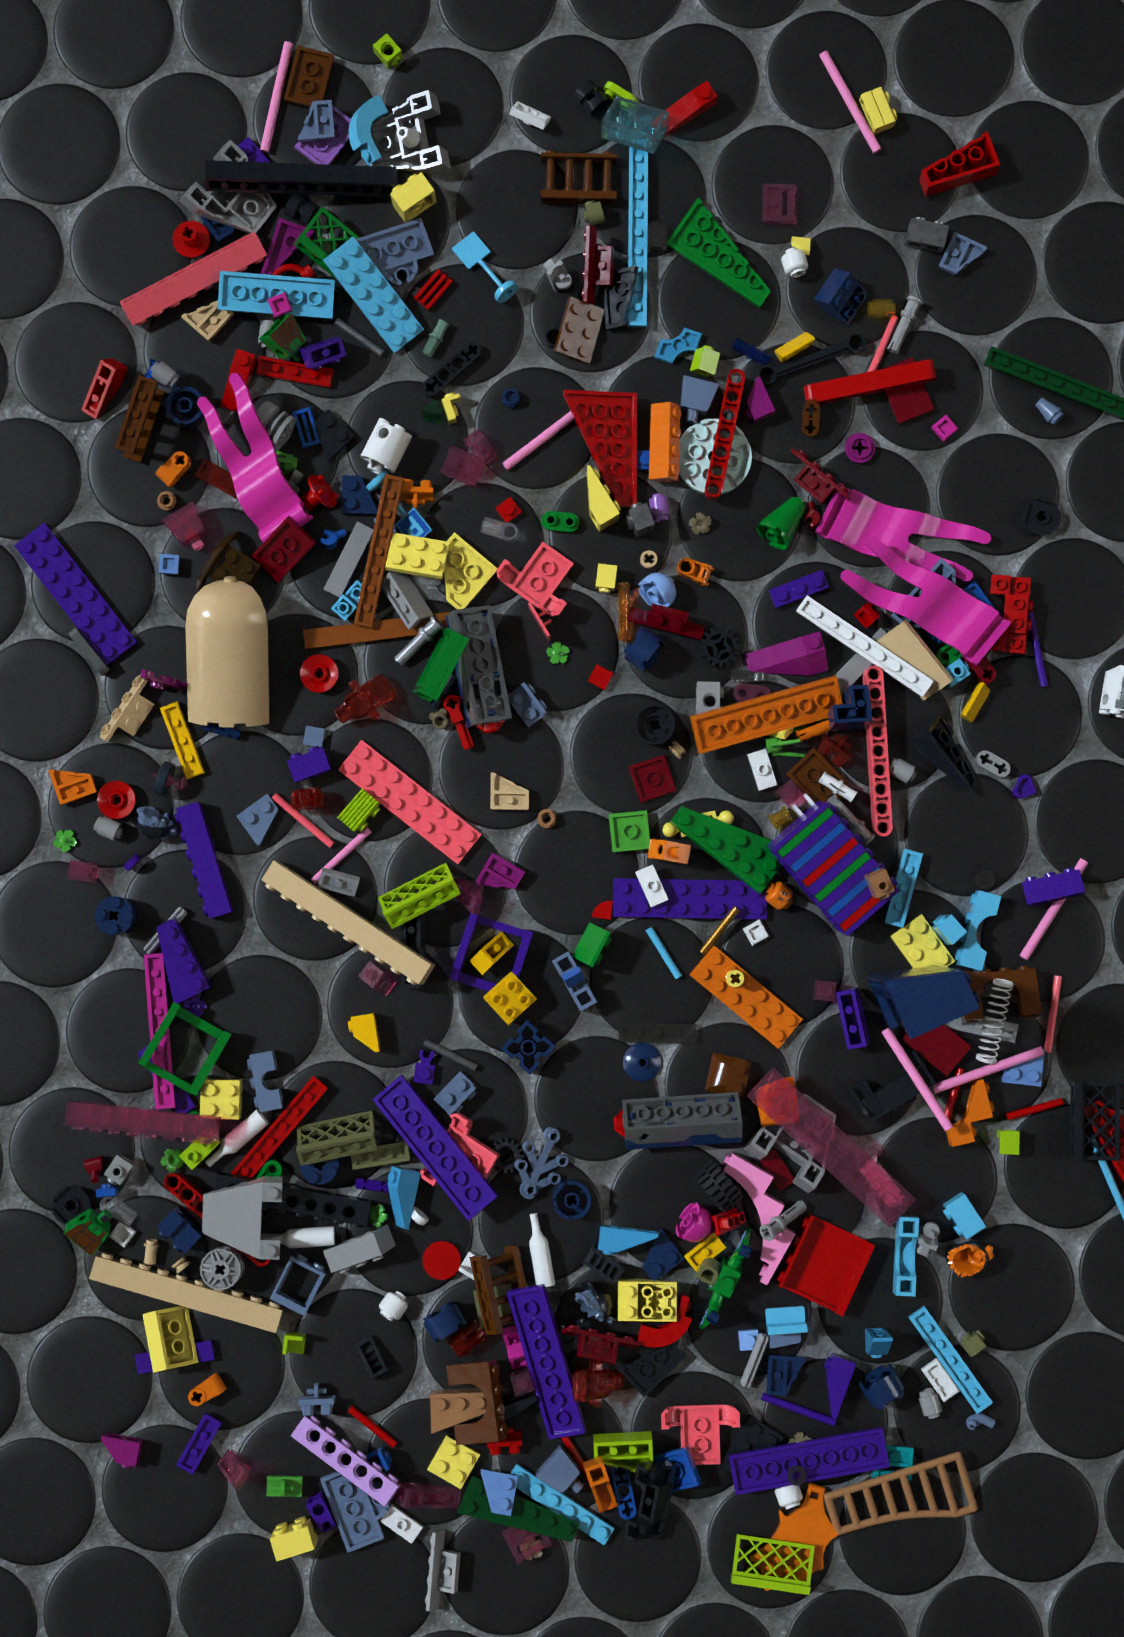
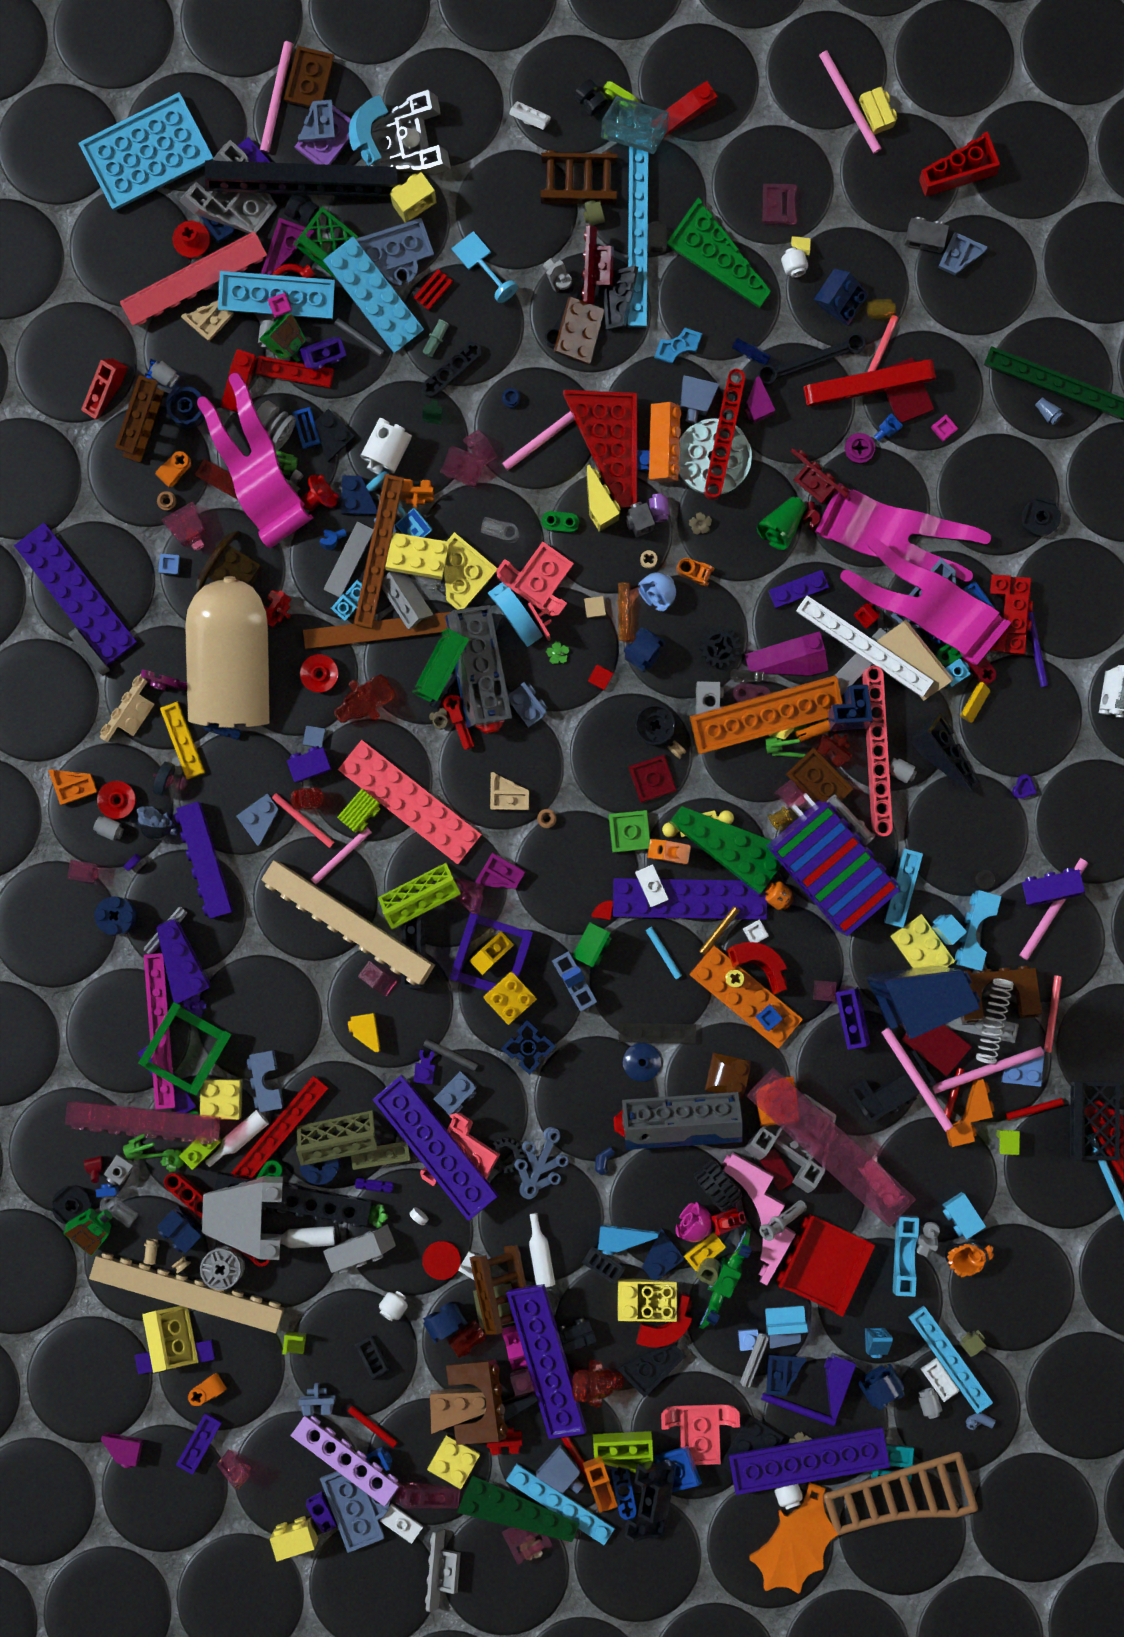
(65, 840): bright green plant -> none
(122, 1234): white tile -> none
(134, 1150): none -> bright green plant
(146, 151): none -> medium azure plate
(278, 607): none -> red hips
(283, 549): dark red tile -> none
(284, 1486): bright green hips -> none
(289, 1301): sand blue window -> none
(338, 882): light grey plate -> none
(384, 44): lime brick -> none
(402, 1190): dark azure slope -> none
(425, 634): light grey pin -> none
(451, 411): light yellow bracket -> none
(500, 1491): medium blue wing -> none
(508, 510): red plate -> none
(515, 613): none -> medium azure arch
(574, 1209): dark blue brick -> none
(594, 607): none -> tan tile
(595, 1302): hair -> none
(598, 1346): dark red bracket -> none
(601, 1160): none -> dark blue arm
(606, 578): light yellow brick -> none
(667, 619): dark red bracket -> none
(705, 361): lime brick -> none
(762, 769): white plate -> none
(764, 958): none -> red arch
(767, 1581): lime fence -> none
(768, 1017): none -> blue plate
(794, 346): yellow slope -> none
(796, 1481): clear smoke plate -> none
(807, 417): reddish brown beam -> none
(837, 787): white pin -> none
(879, 884): medium nougat brick -> none
(889, 427): none -> blue piece
(907, 316): light grey pin -> none
(990, 767): light grey beam -> none

